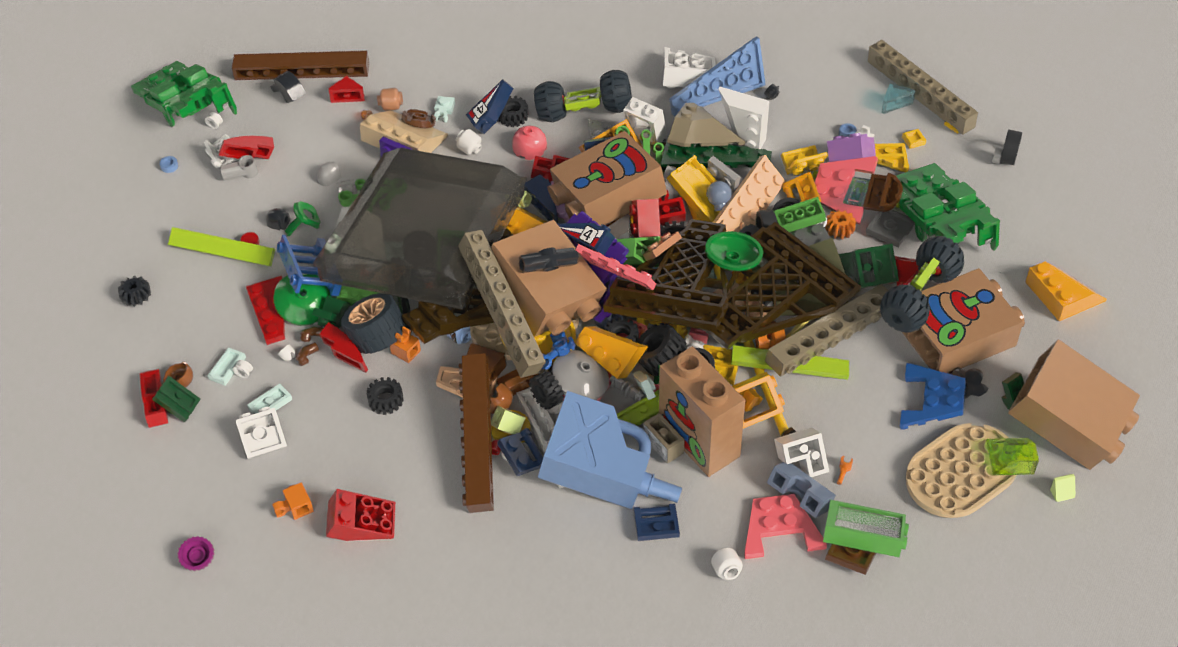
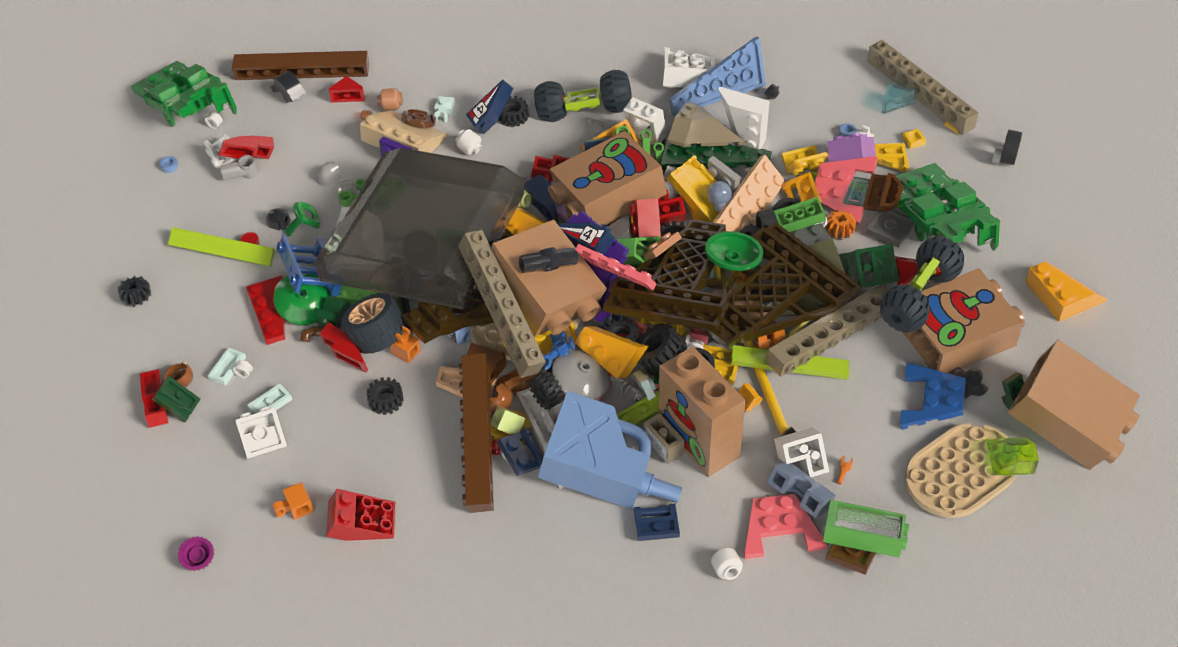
(287, 353): white hinge -> none
(306, 351): reddish brown arm -> none
(529, 142): coral cylinder -> none
(771, 383): light orange window -> none
(1063, 487): yellowish green slope -> none

